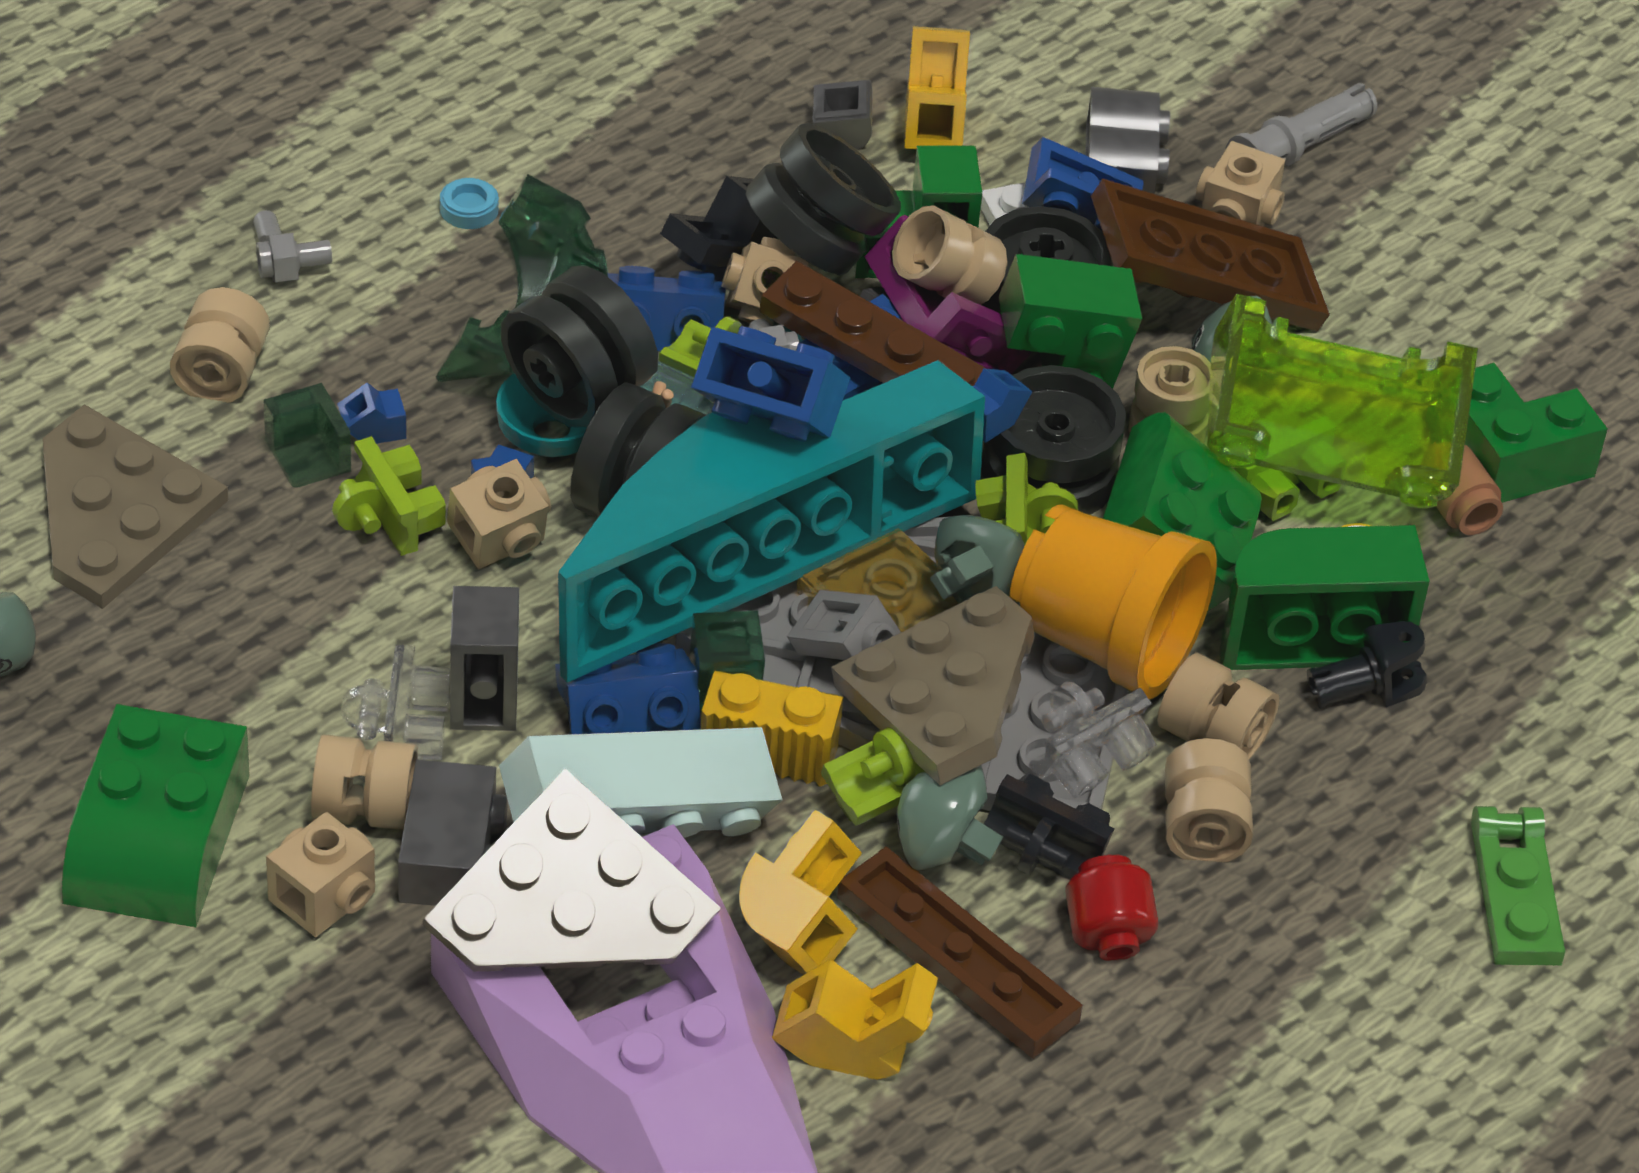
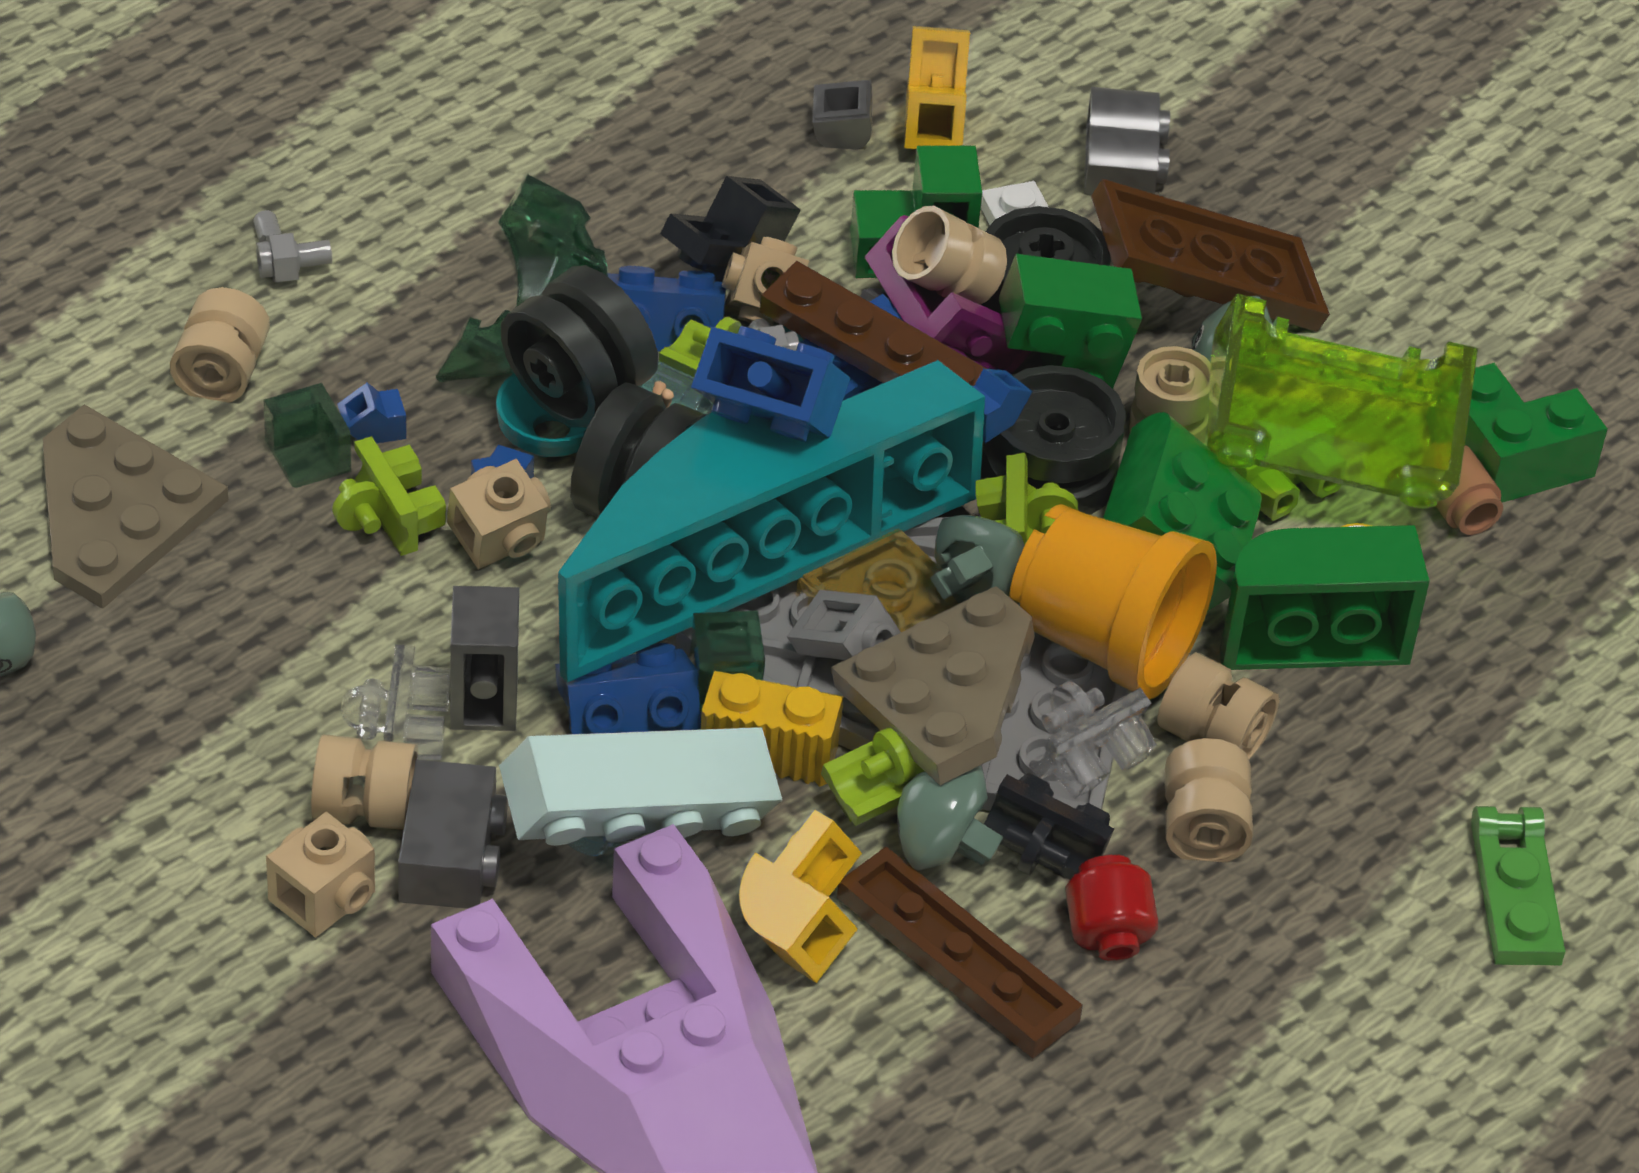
(155, 815): green brick -> none
(469, 203): medium azure tile -> none
(570, 893): plate -> none
(823, 199): pearl dark grey wheel -> none
(851, 1028): yellow brick -> none
(1068, 178): blue bracket -> none
(1244, 185): tan brick -> none
(1292, 135): light grey pin -> none
(1377, 668): black piece -> none

